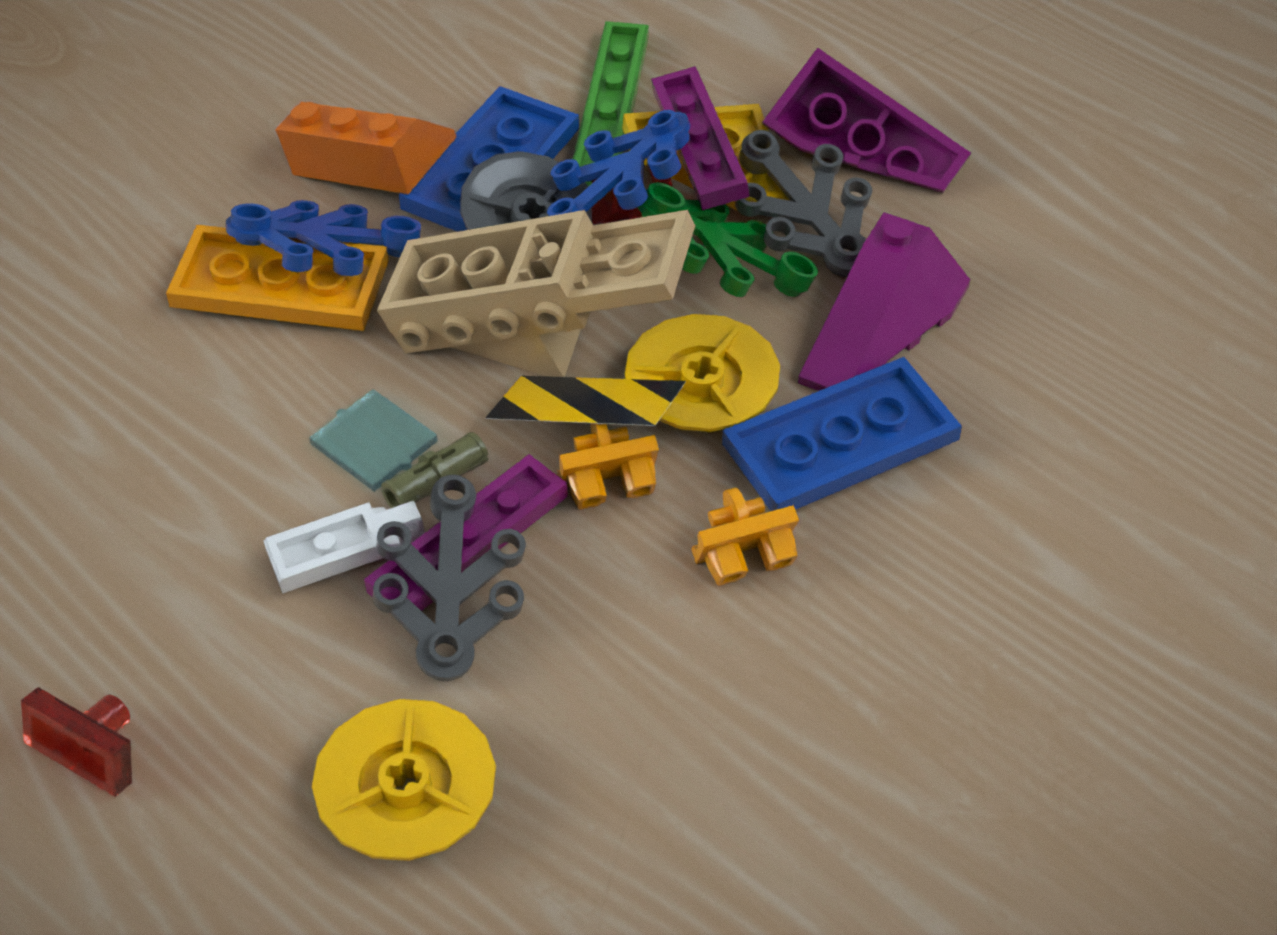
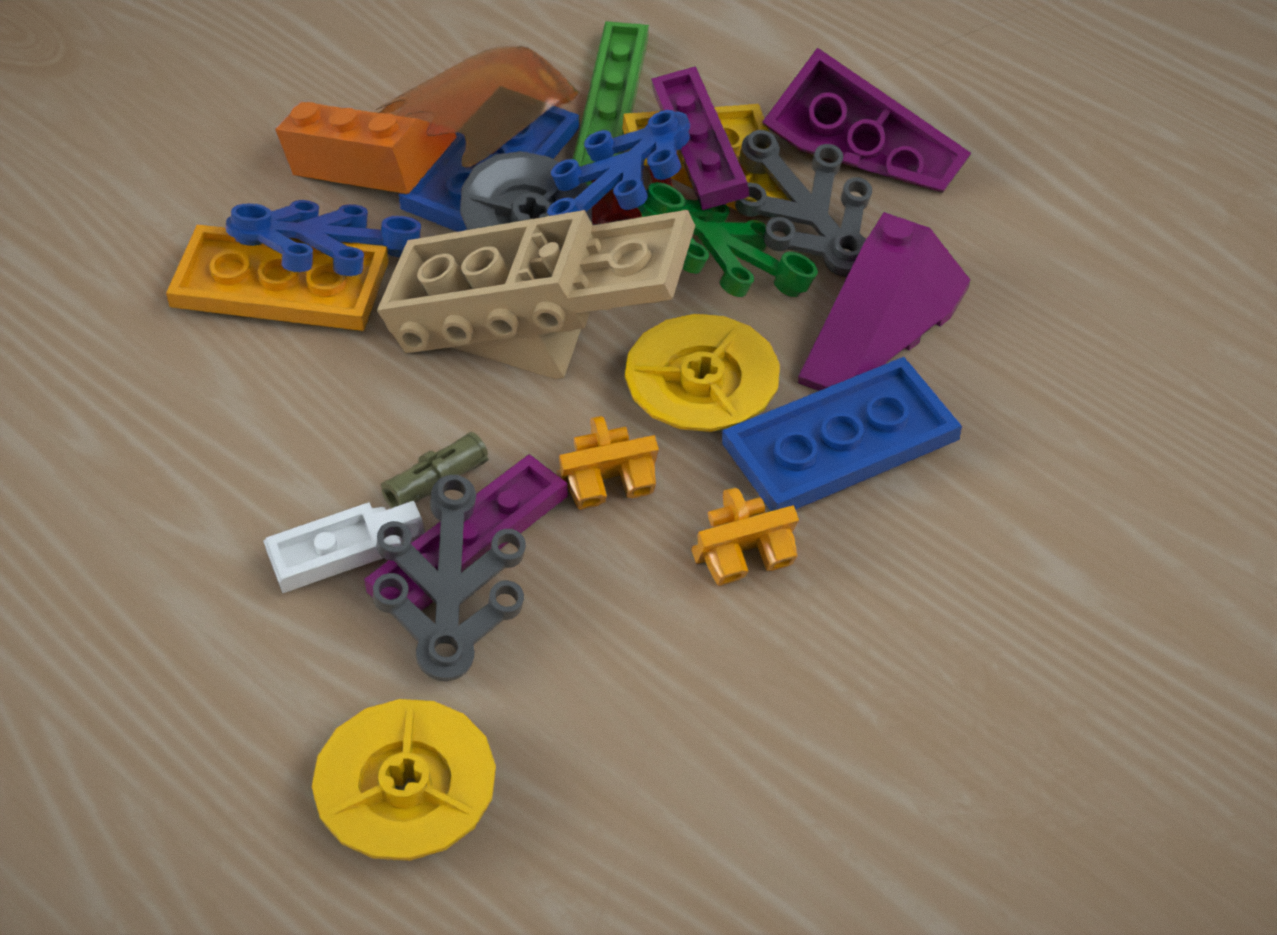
(80, 740): clear red tile -> none
(373, 439): clear light blue piece -> none
(487, 98): none -> clear orange piece
(587, 400): sticker -> none

